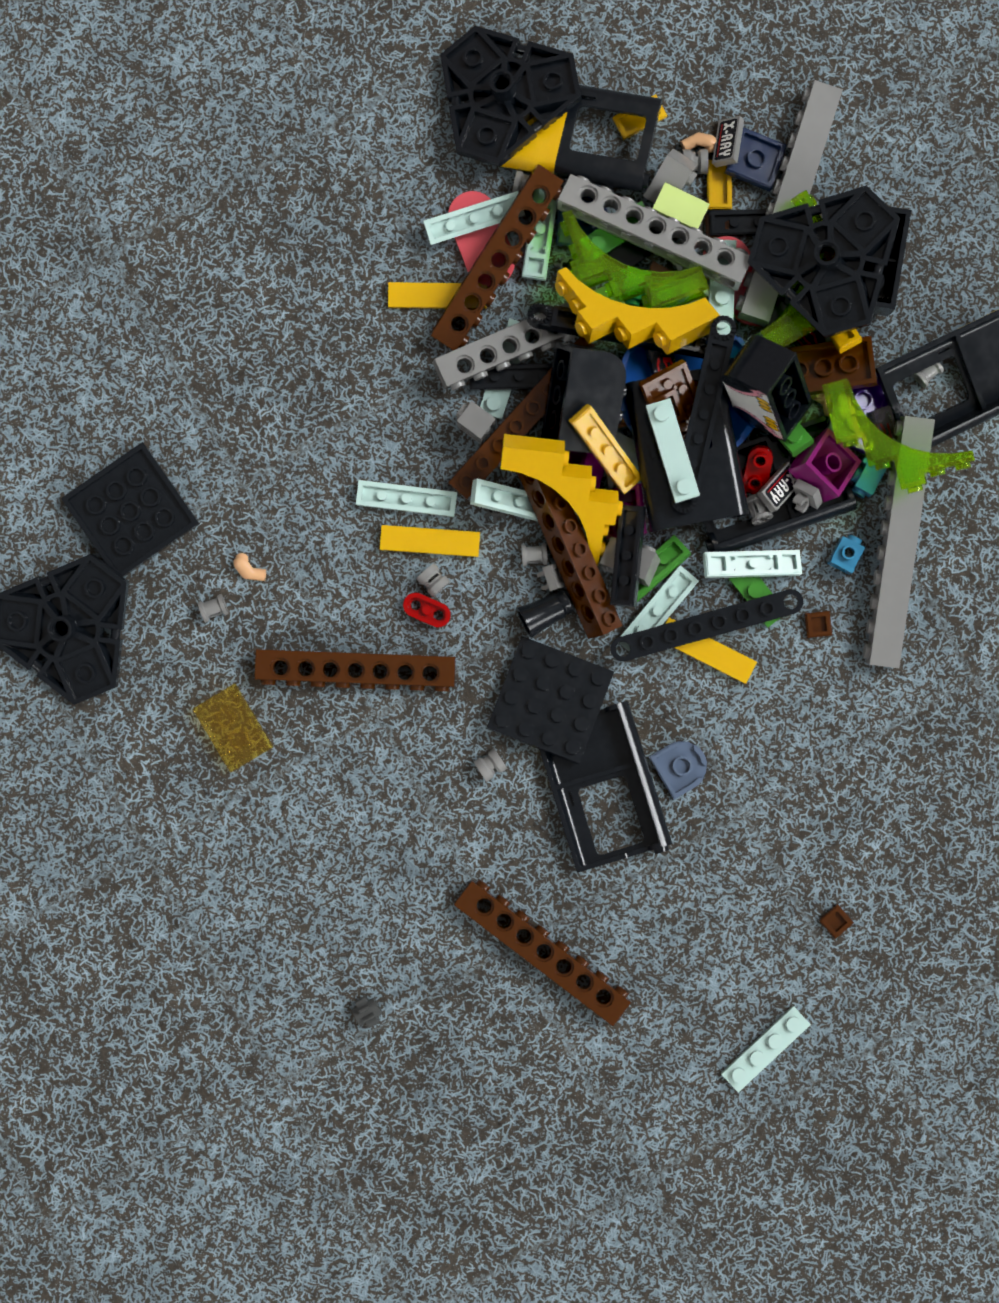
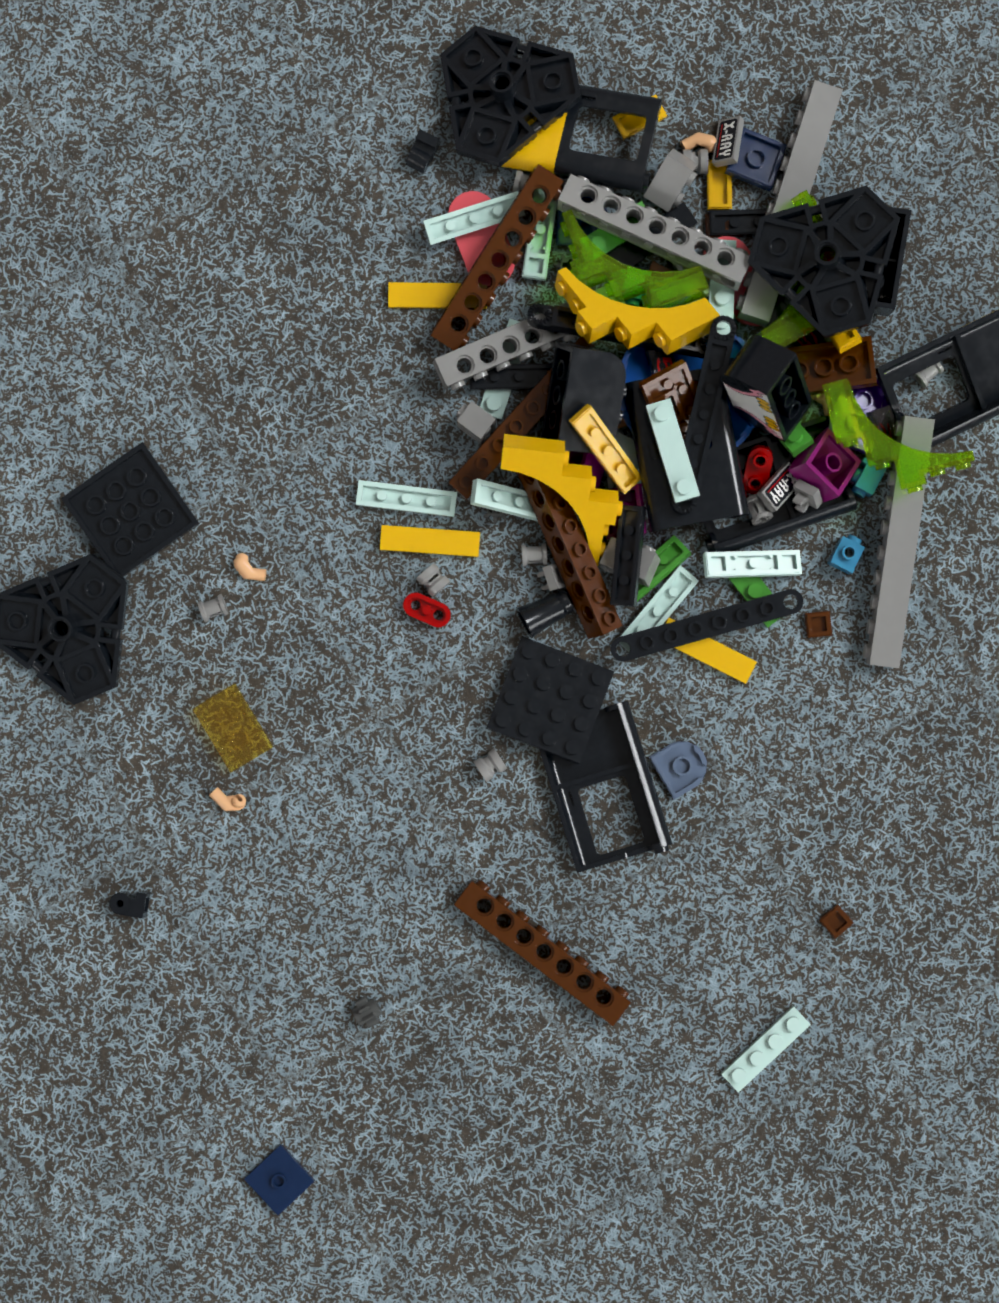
(129, 905): none -> black leg
(228, 803): none -> light nougat arm
(267, 659): reddish brown brick -> none
(279, 1179): none -> dark blue plate
(423, 151): none -> black leg
(681, 206): yellowish green panel -> none

